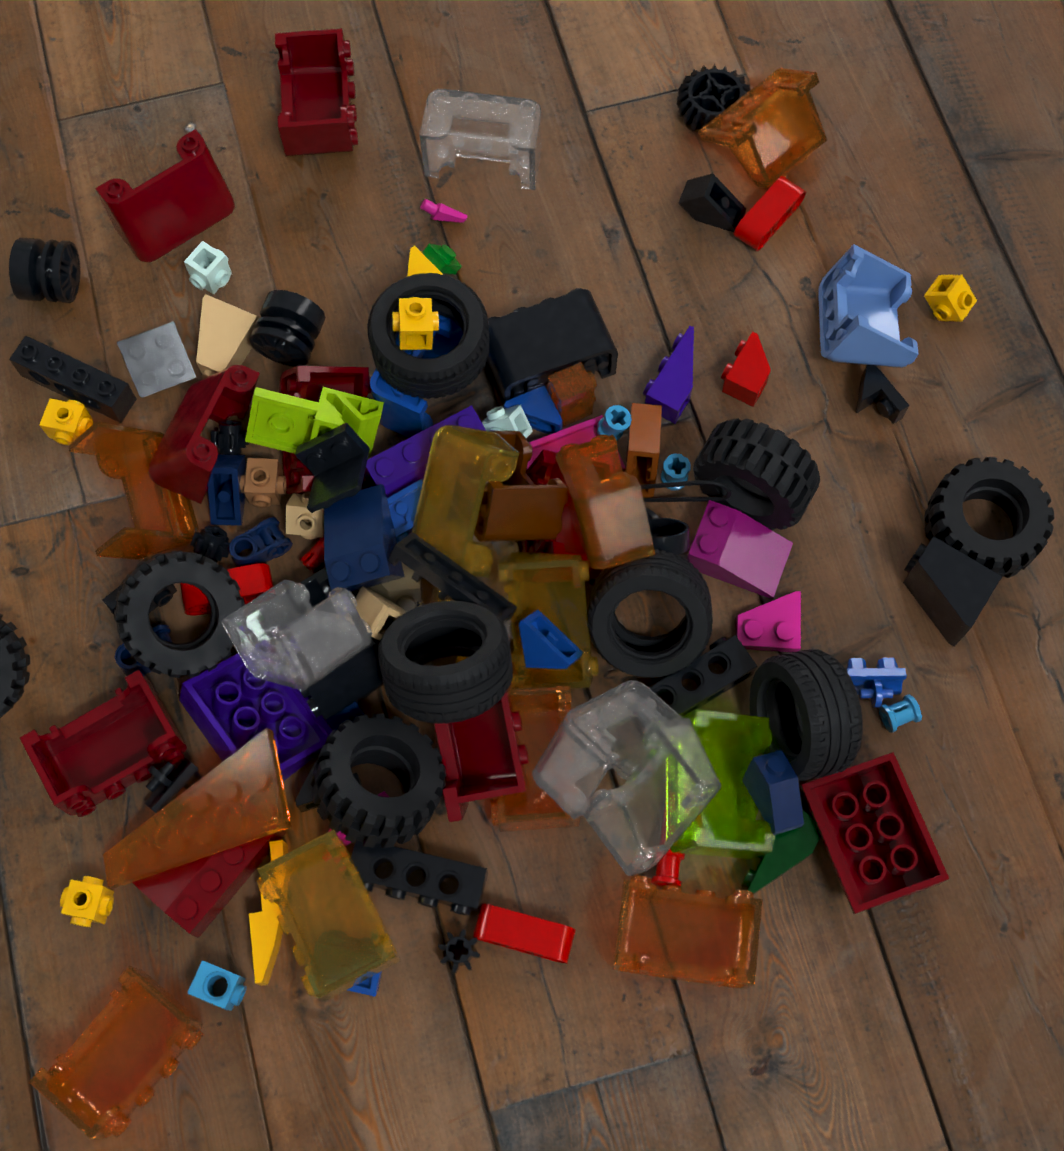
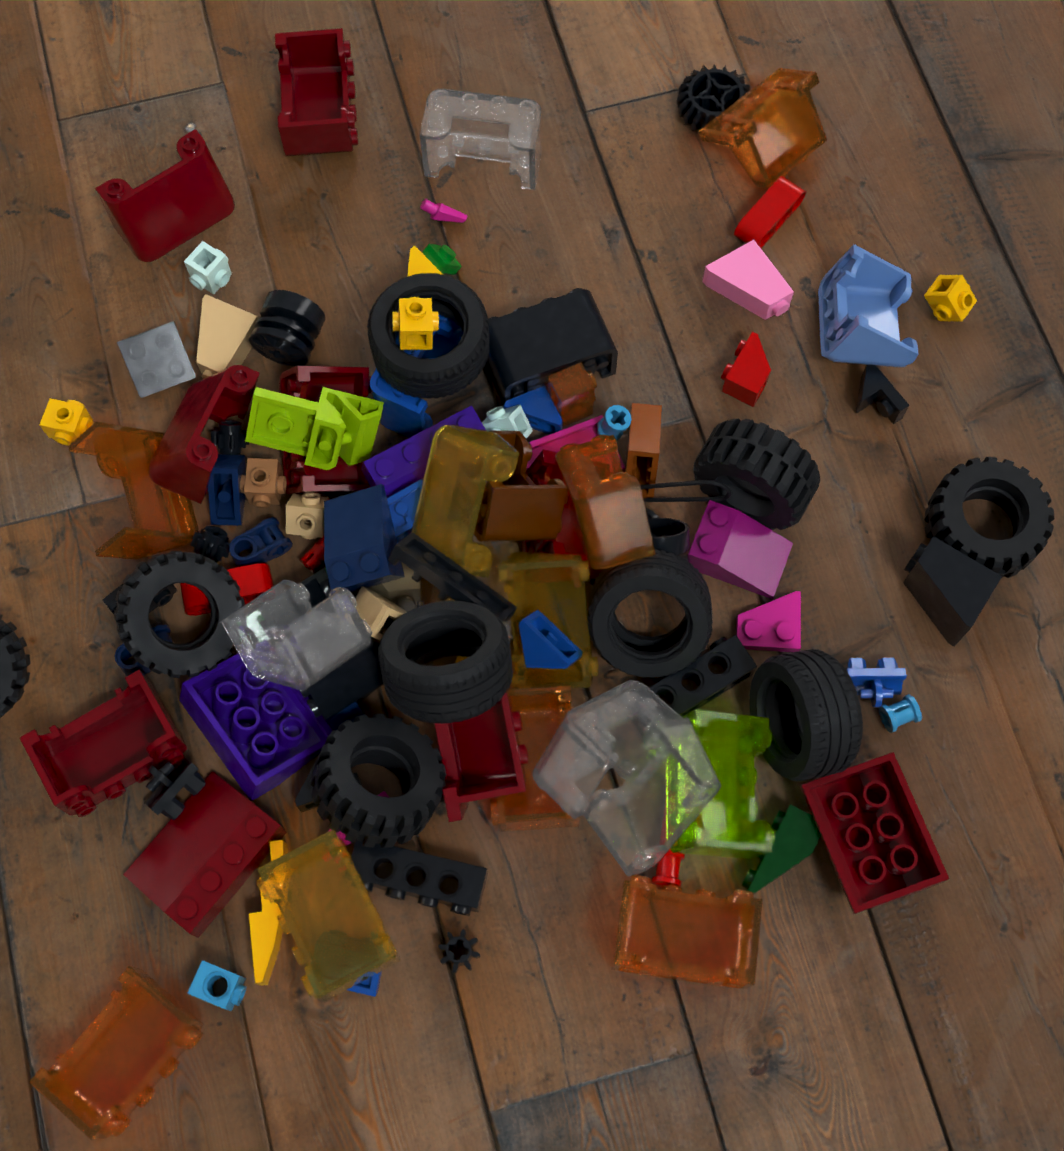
(44, 270): black wheel -> none
(73, 379): black brick -> none
(98, 903): yellow brick -> none
(220, 811): clear orange wing -> none
(337, 464): black bracket -> none
(524, 933): red beam -> none
(675, 379): dark purple slope -> none
(678, 463): dark azure bush -> none
(712, 203): black slope -> none
(750, 281): none -> bright pink slope
(775, 791): dark blue slope -> none

